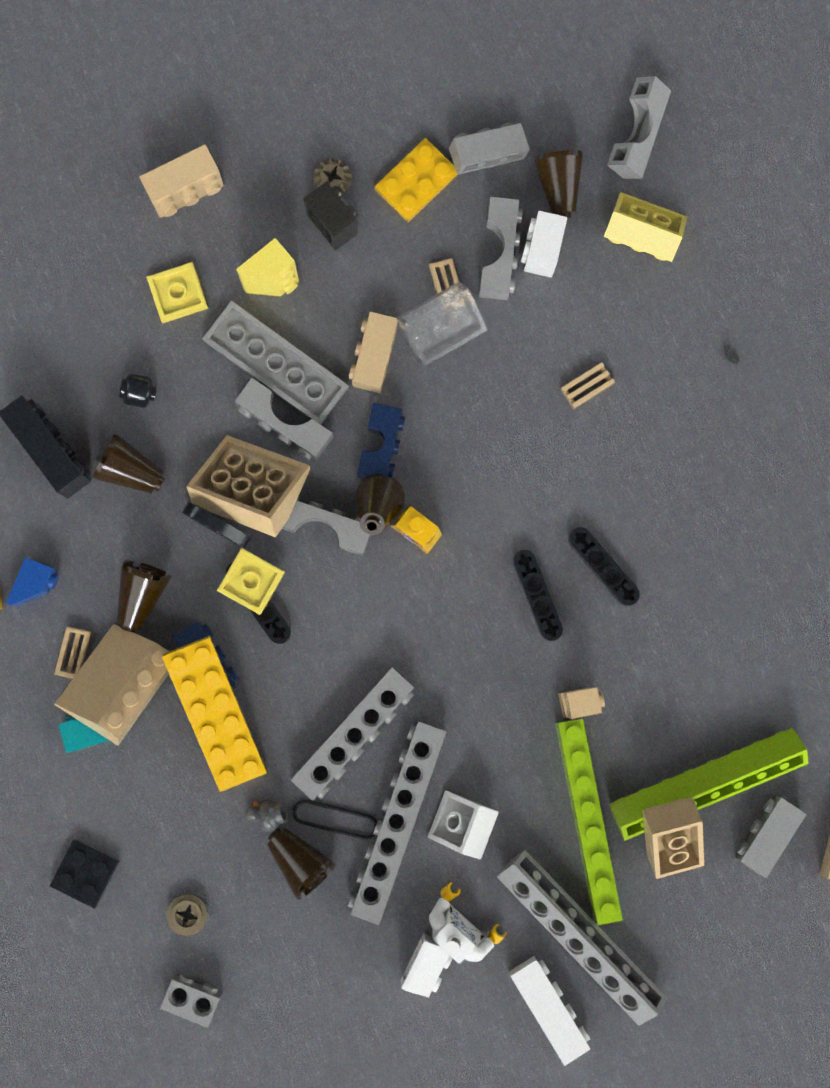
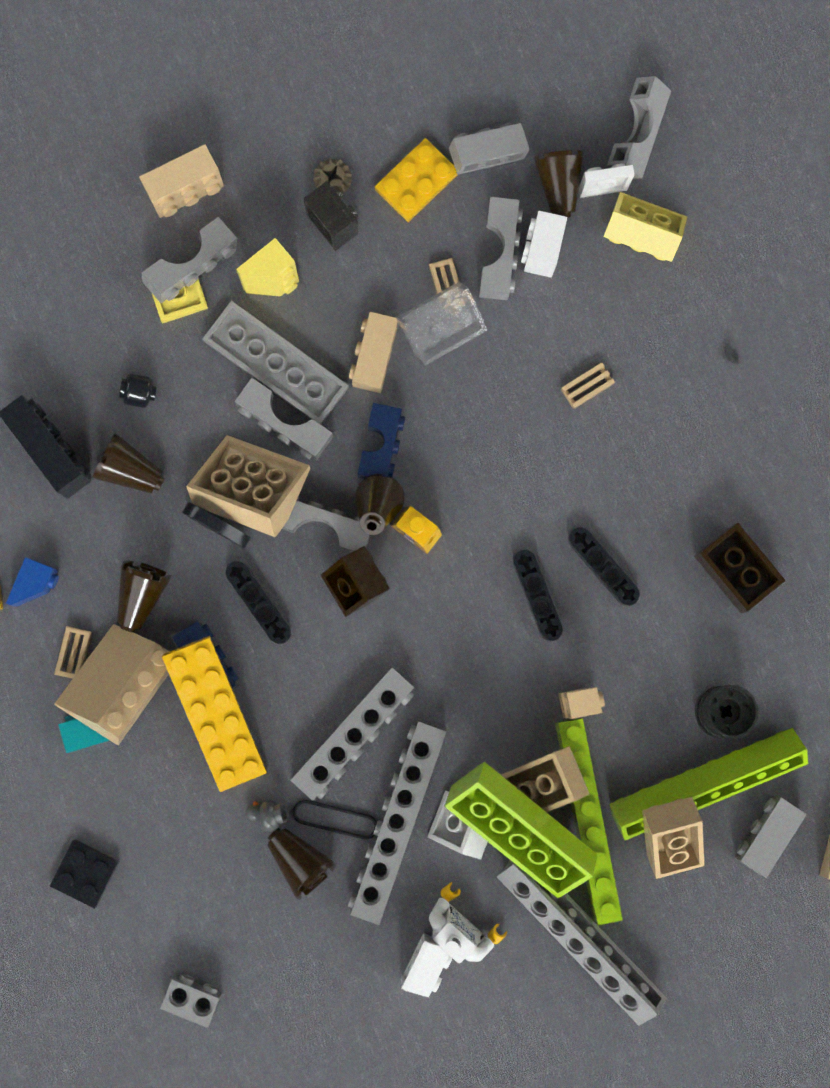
(167, 278): none -> light grey arch
(176, 920): dark tan gear -> none
(251, 581): light yellow tile -> none
(355, 581): none -> dark brown brick
(521, 830): none -> lime brick
(549, 1010): white brick -> none
(550, 780): none -> tan brick
(606, 181): none -> white plate
(739, 568): none -> dark brown brick
(739, 707): none -> pearl dark grey wheel

